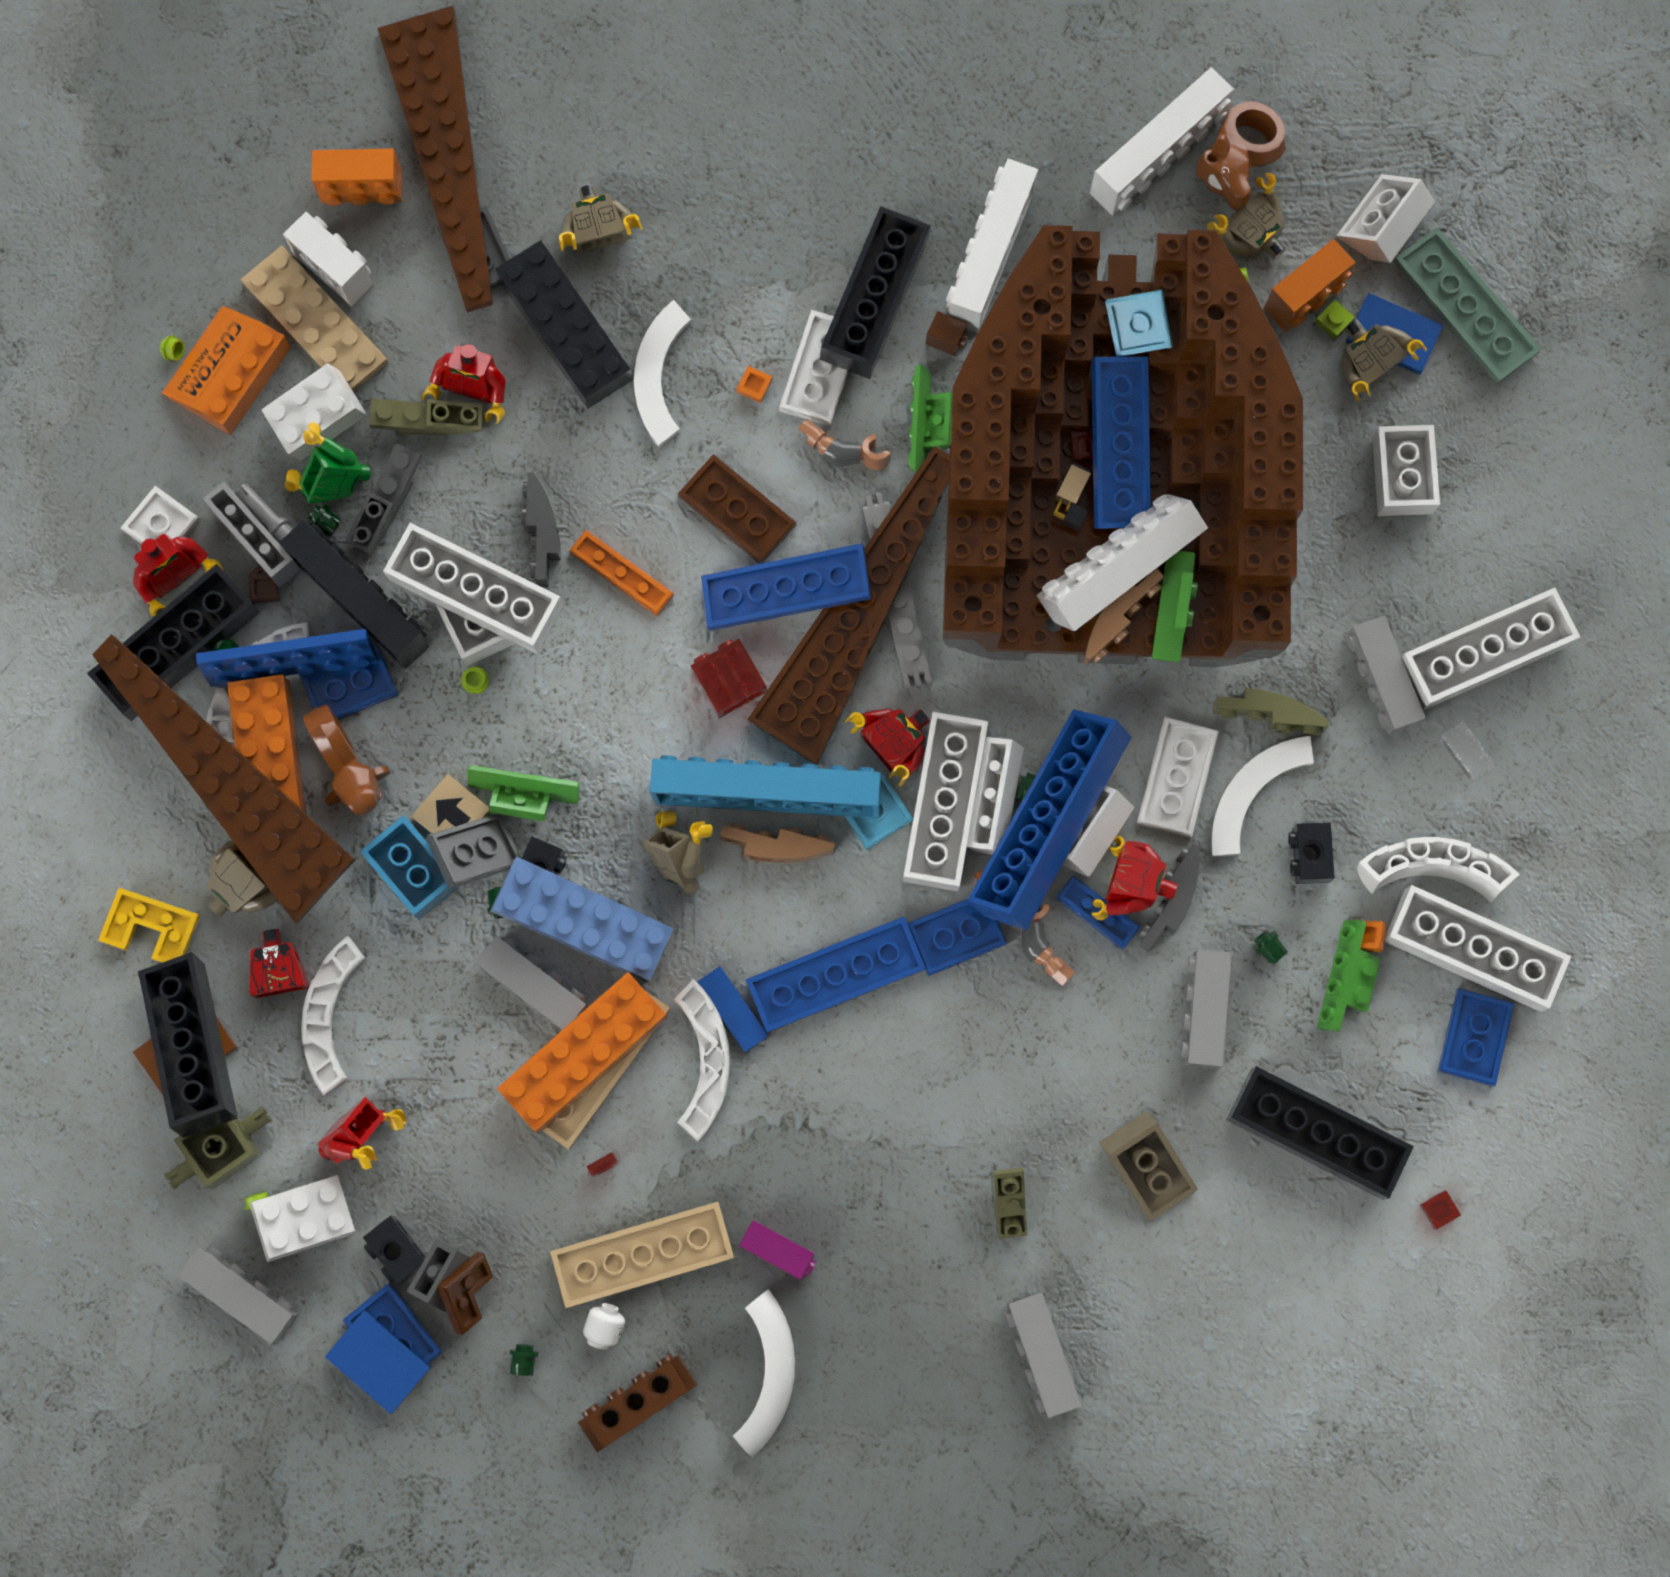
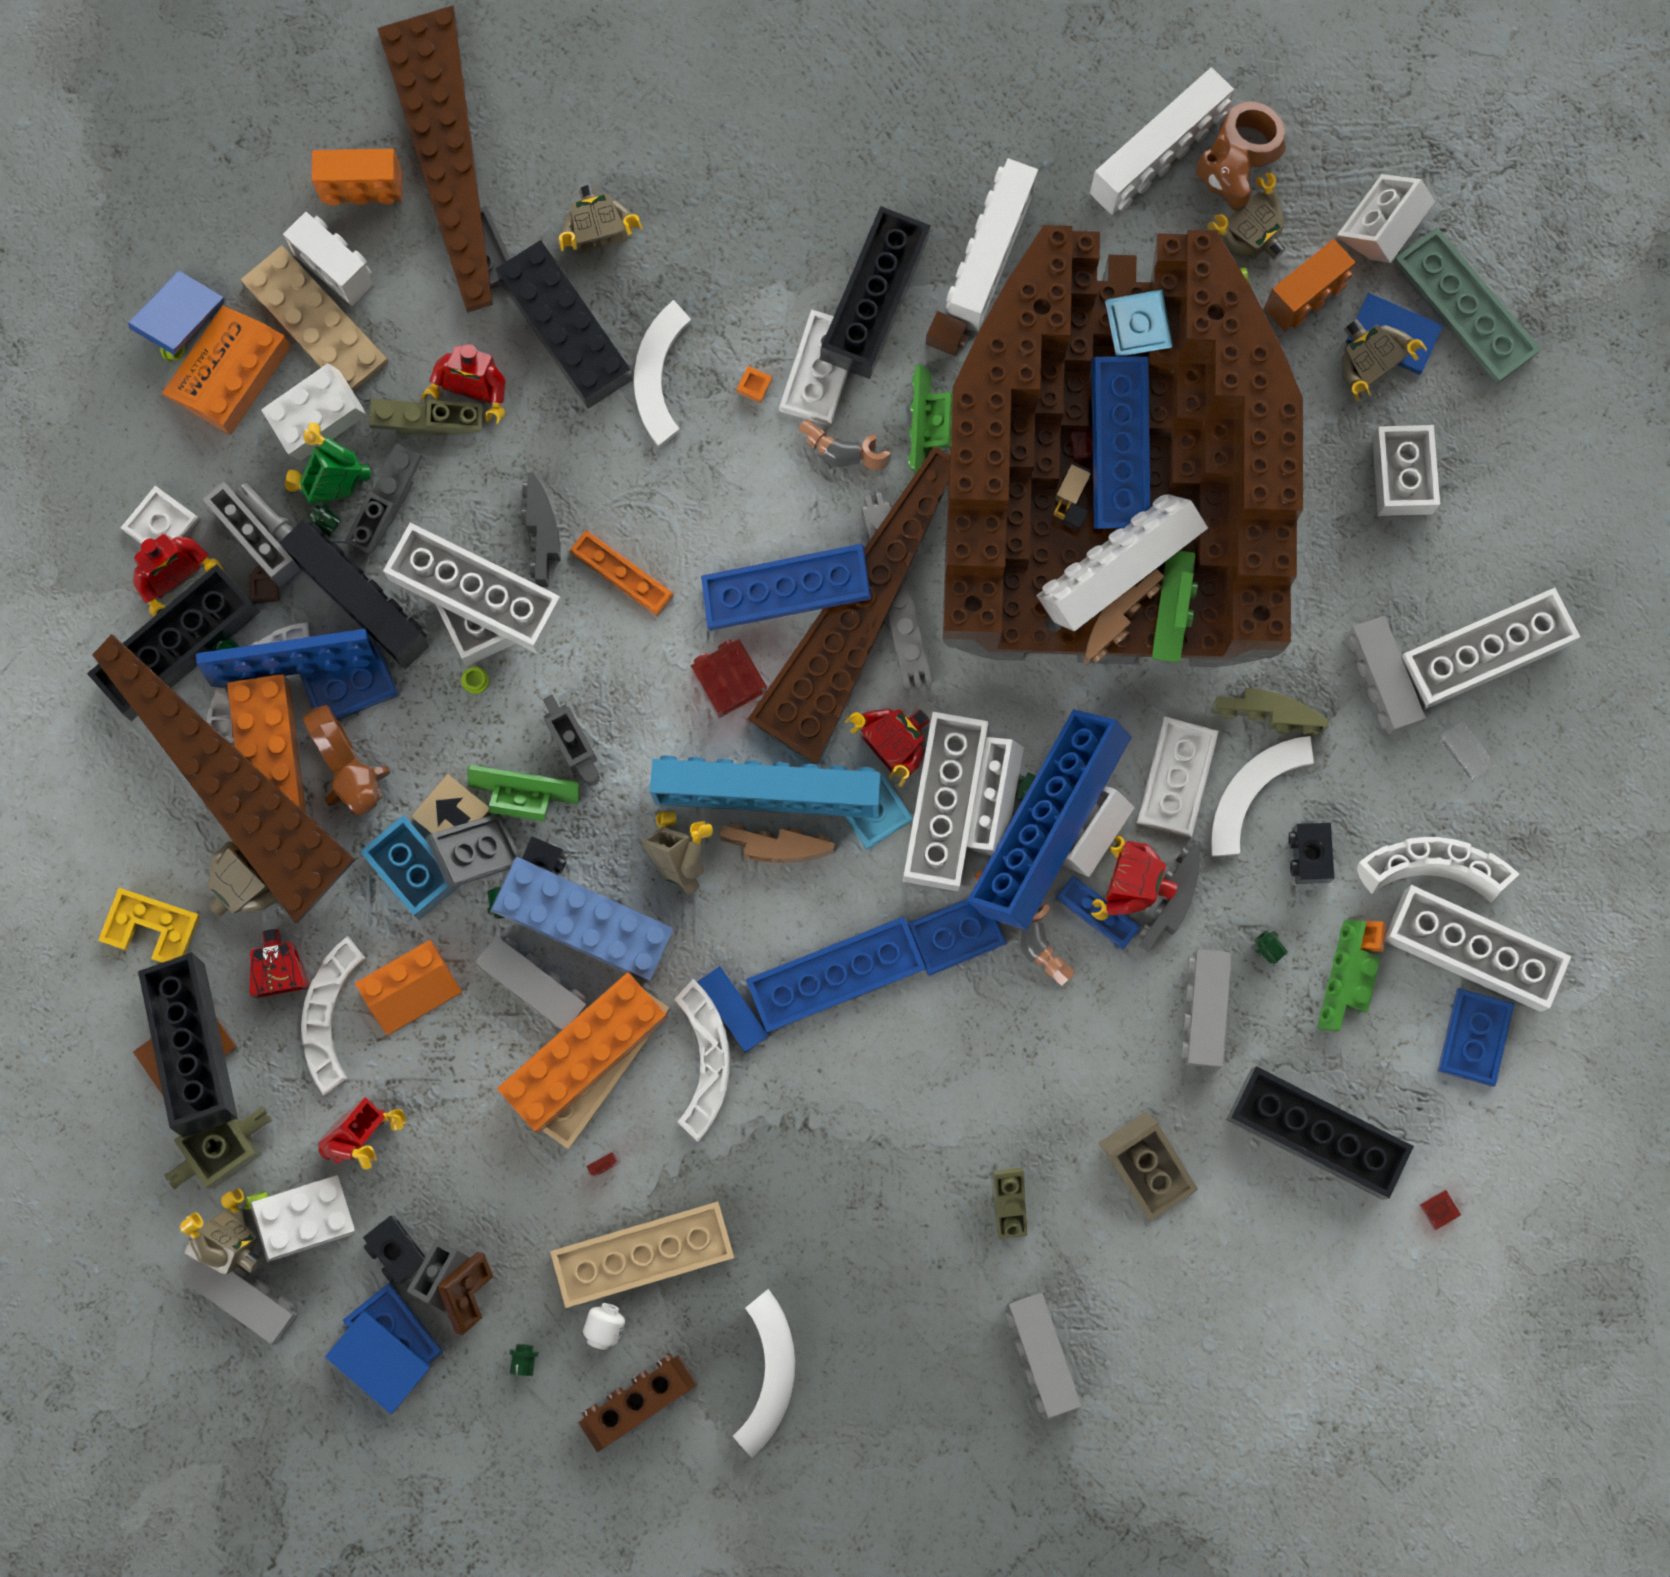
(176, 312): none -> tile
(223, 1240): none -> dark tan torso
(408, 987): none -> orange slope
(571, 741): none -> dark grey hinge
(737, 509): reddish brown tile -> none
(778, 1250): magenta brick -> none
(1334, 319): lime plate -> none

